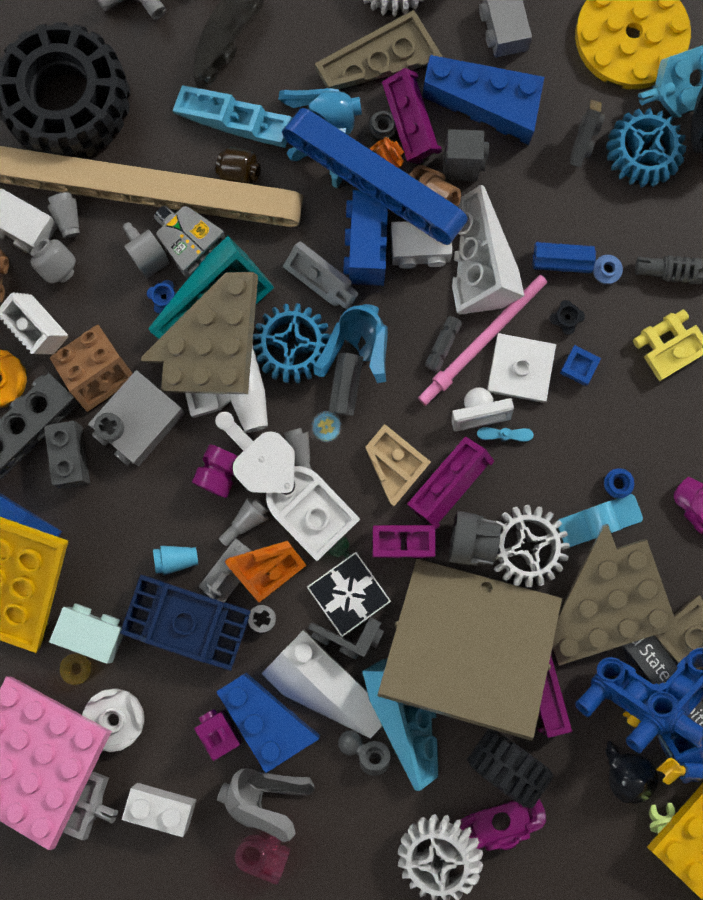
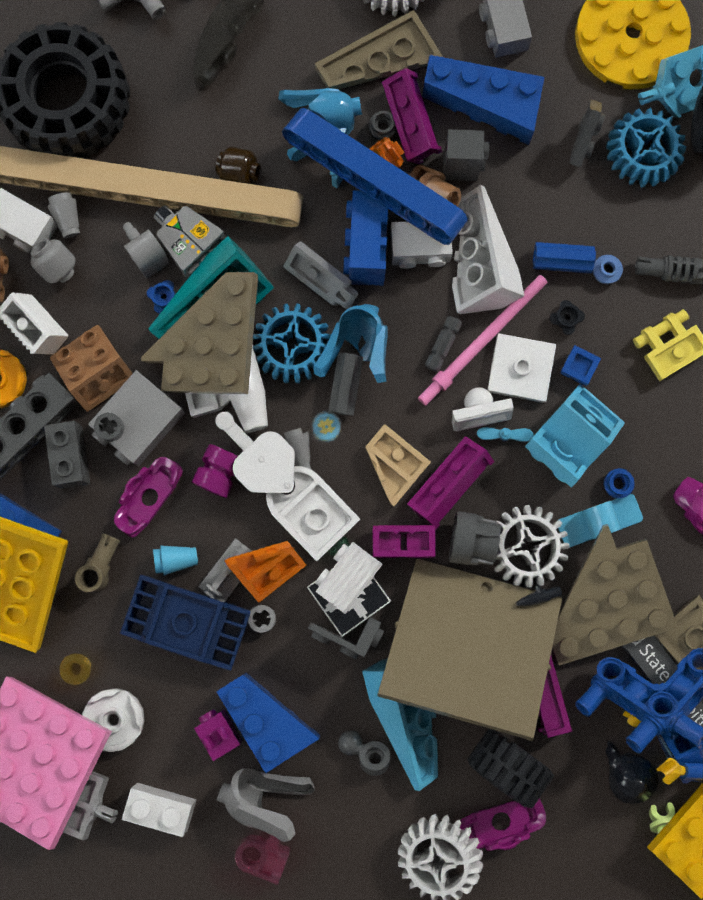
(87, 633): light aqua brick -> none
(98, 563): none -> dark tan pin
(133, 514): none -> magenta piece
(231, 116): medium azure slope -> none
(250, 515): light grey cone -> none
(319, 682): white wedge -> none
(348, 576): none -> white brick
(540, 596): none -> black helmet
(575, 435): none -> medium azure bracket

